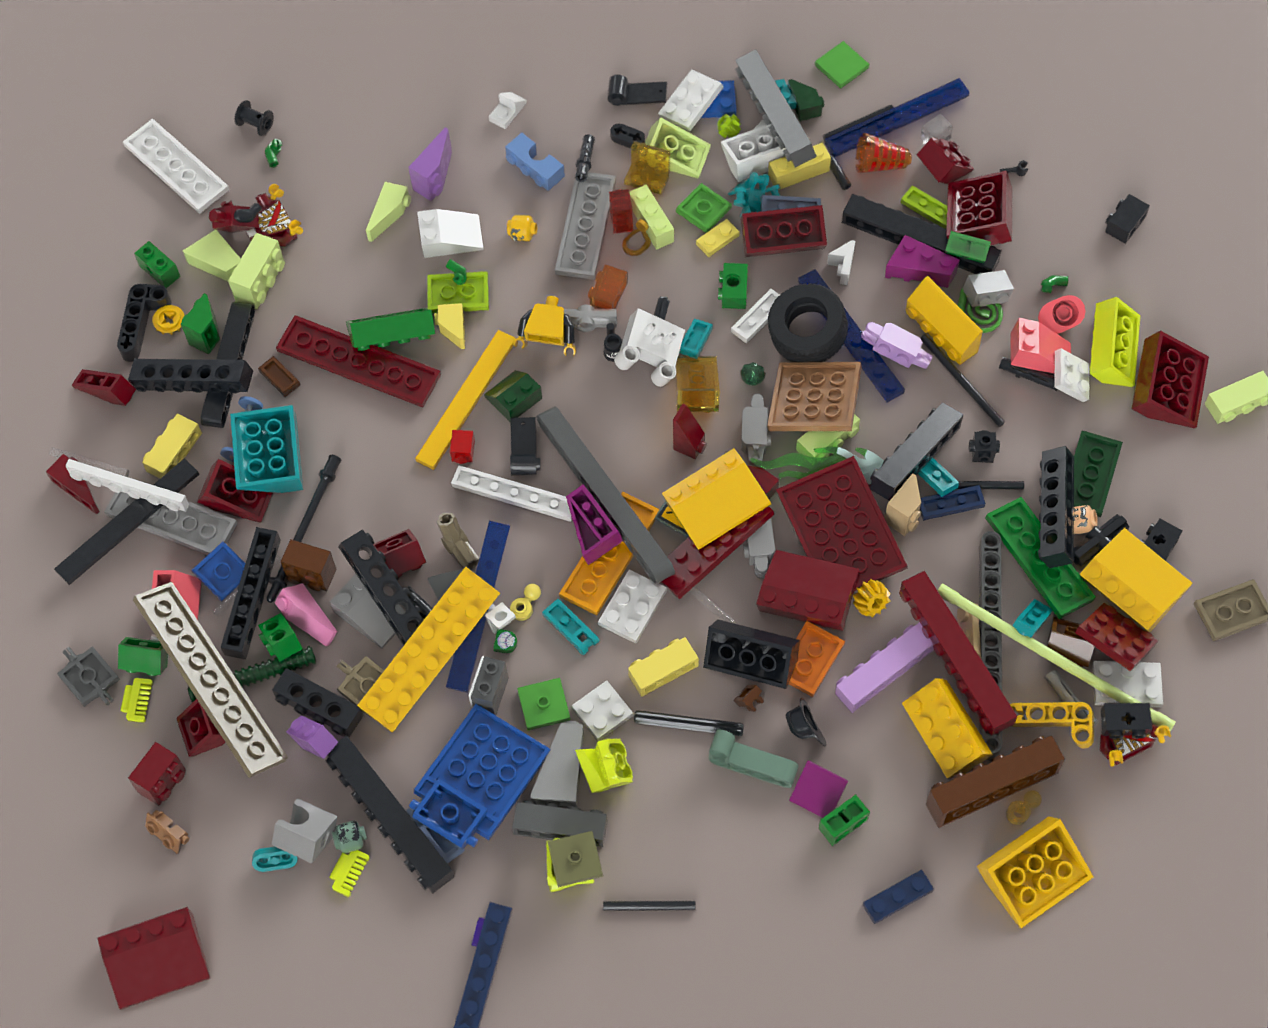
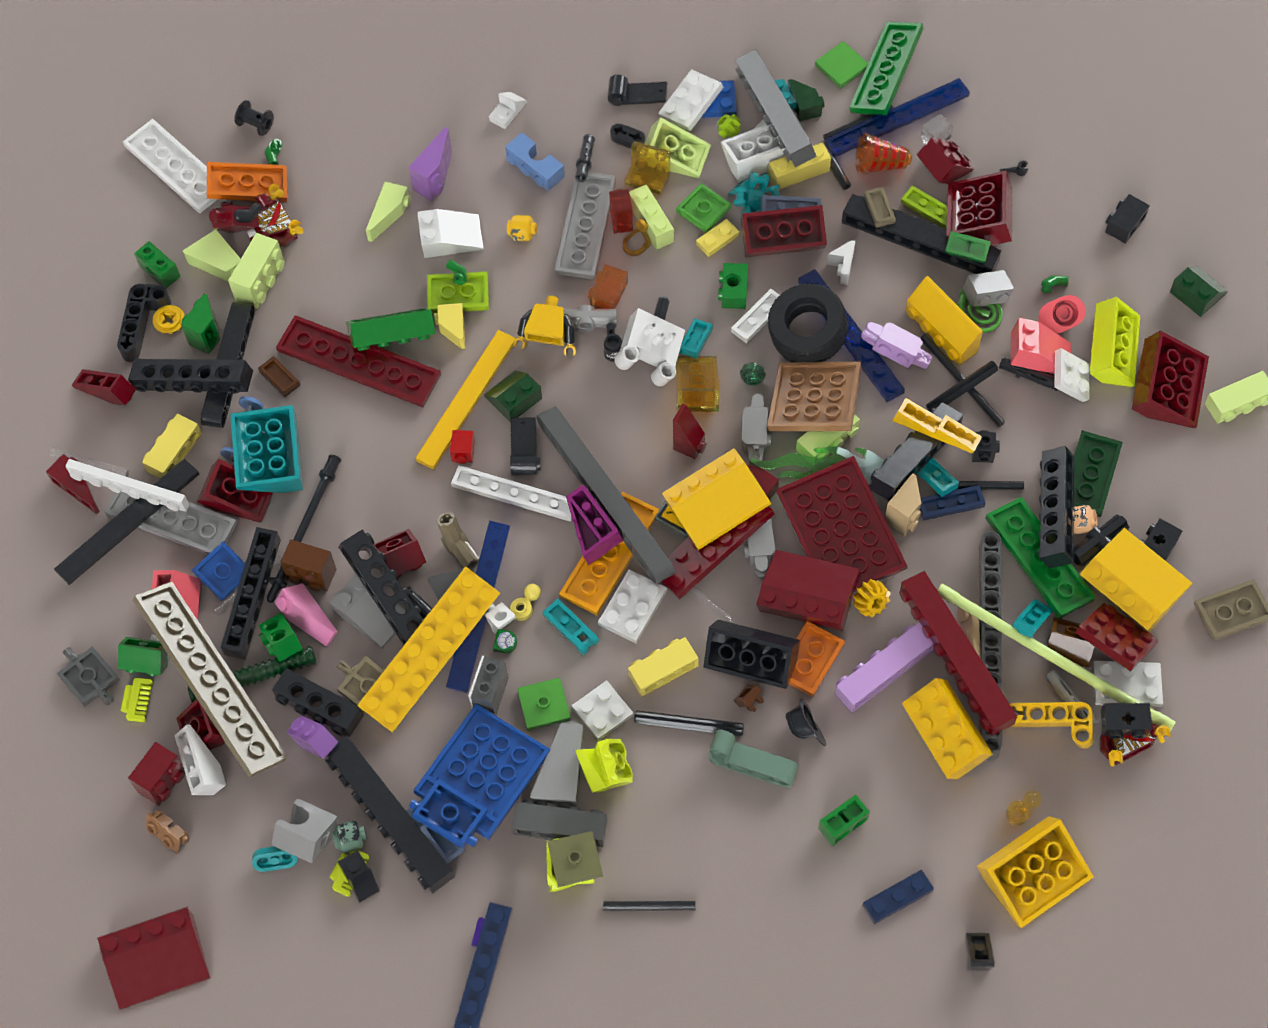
(200, 765): none -> white slope
(244, 180): none -> orange plate
(358, 876): none -> black slope
(818, 789): magenta piece -> none
(879, 207): none -> dark tan tile
(886, 68): none -> green plate
(917, 260): magenta wedge -> none
(945, 430): none -> yellow slope
(964, 385): none -> black axle
(979, 951): none -> black slope
(994, 781): reddish brown brick -> none
(1197, 290): none -> dark green slope

